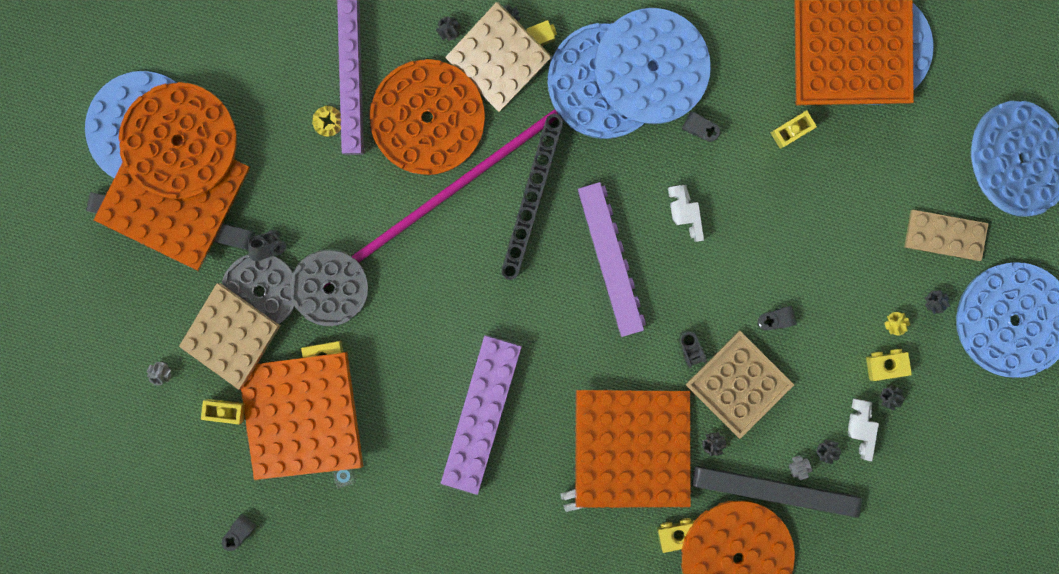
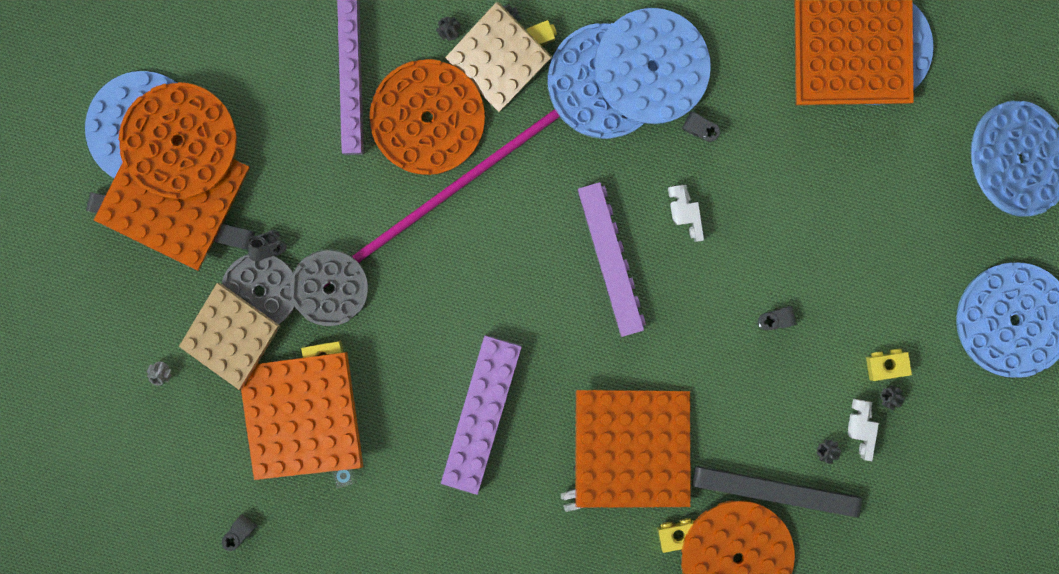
(223, 411): light yellow brick -> none
(330, 129): light yellow gear -> none
(538, 189): dark grey beam -> none
(692, 350): dark grey piece -> none
(714, 444): dark grey gear -> none
(739, 384): tan plate -> none
(793, 129): light yellow brick -> none
(800, 467): light grey gear -> none
(897, 323): light yellow gear -> none
(937, 301): dark grey gear -> none
(946, 235): tan plate -> none

